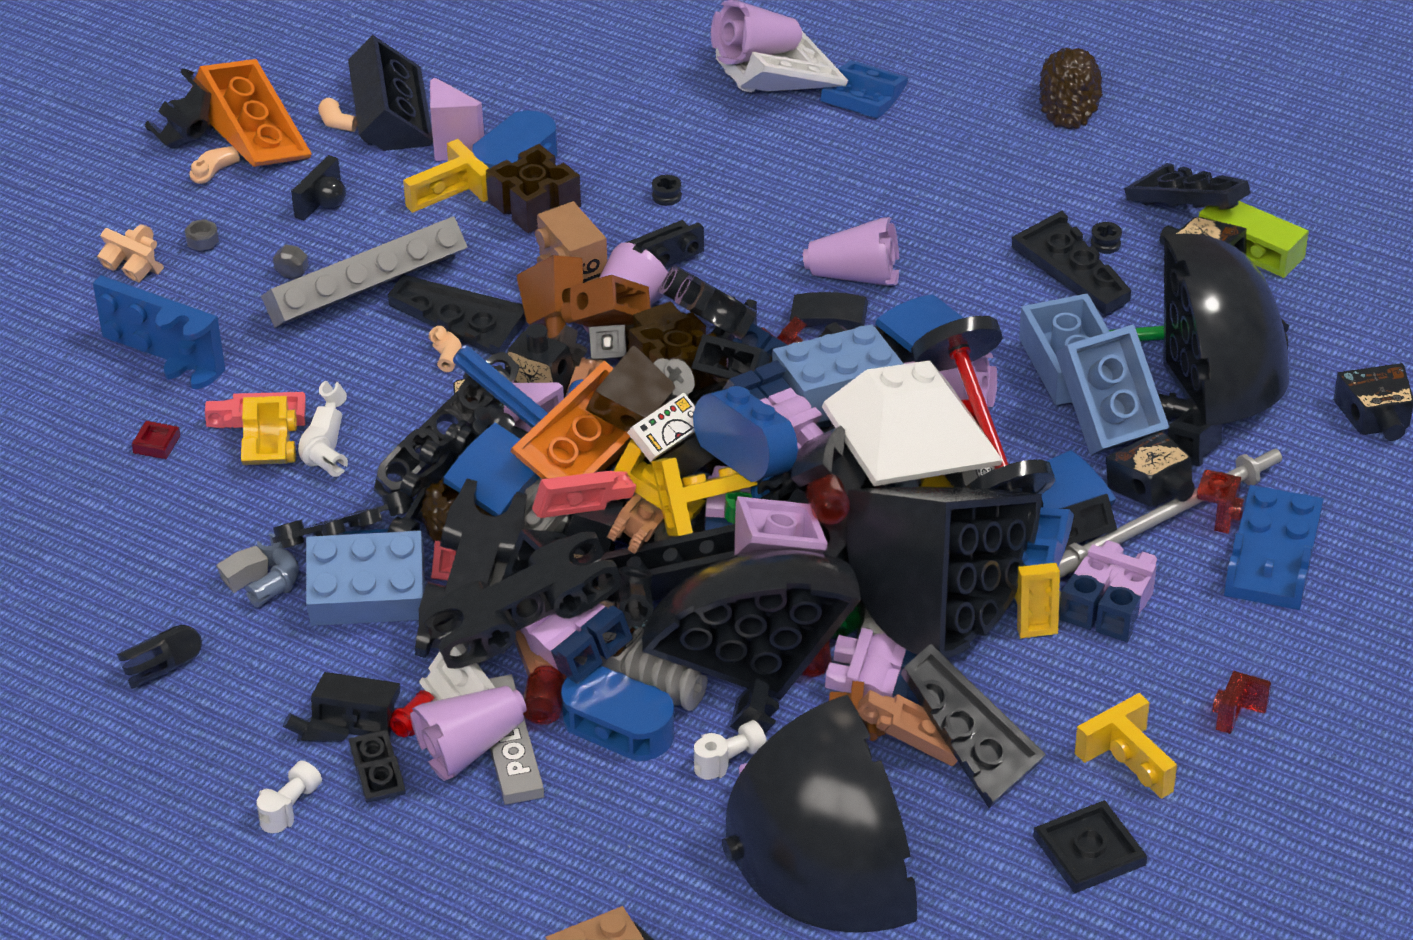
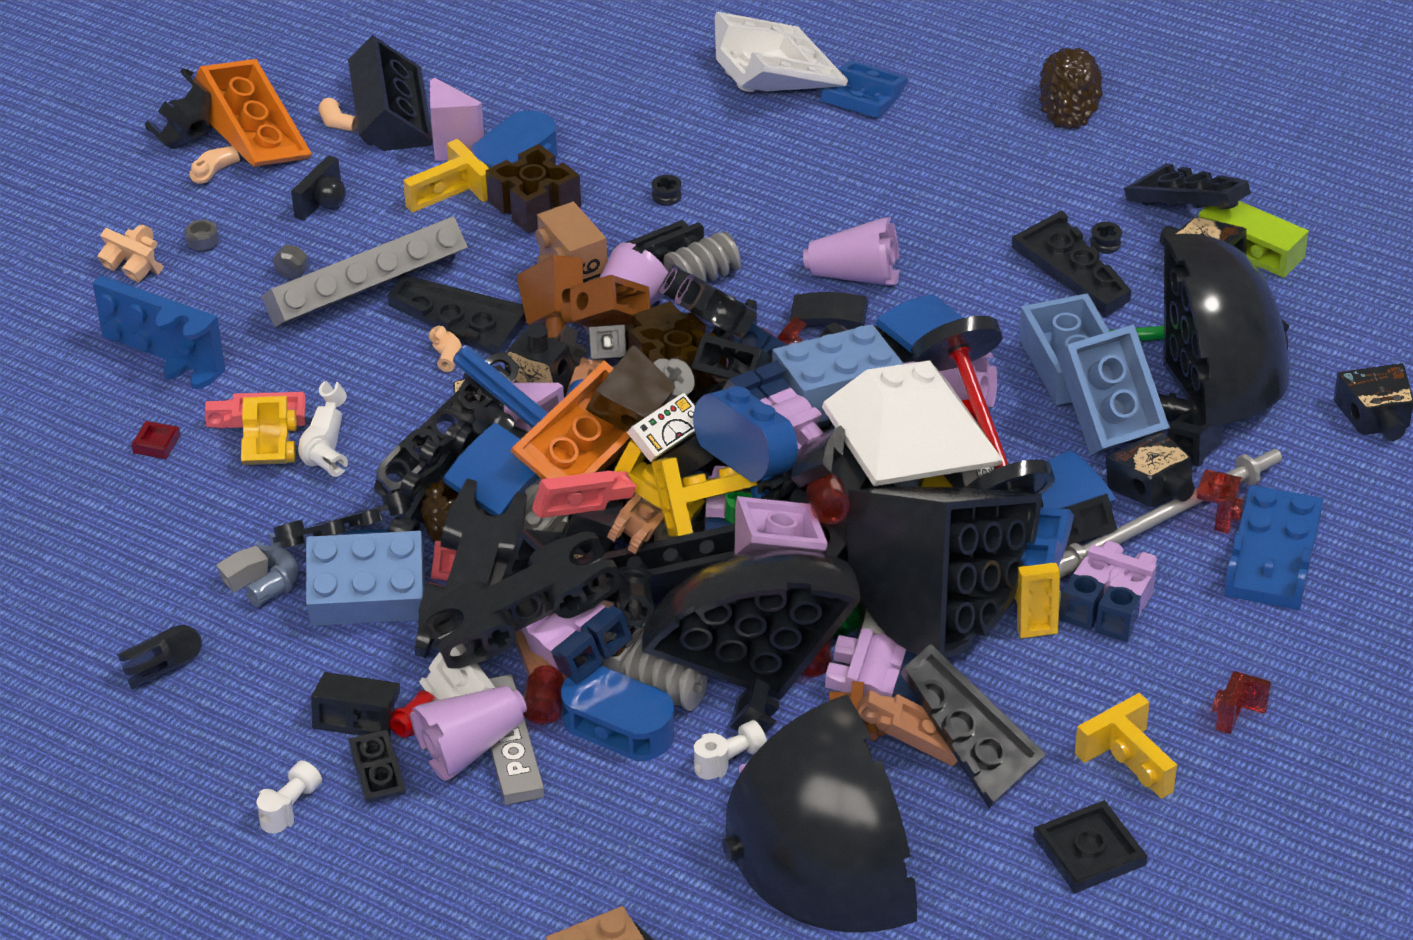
(314, 729): black bar -> none
(707, 257): none -> light grey piece
(749, 29): lavender cone -> none

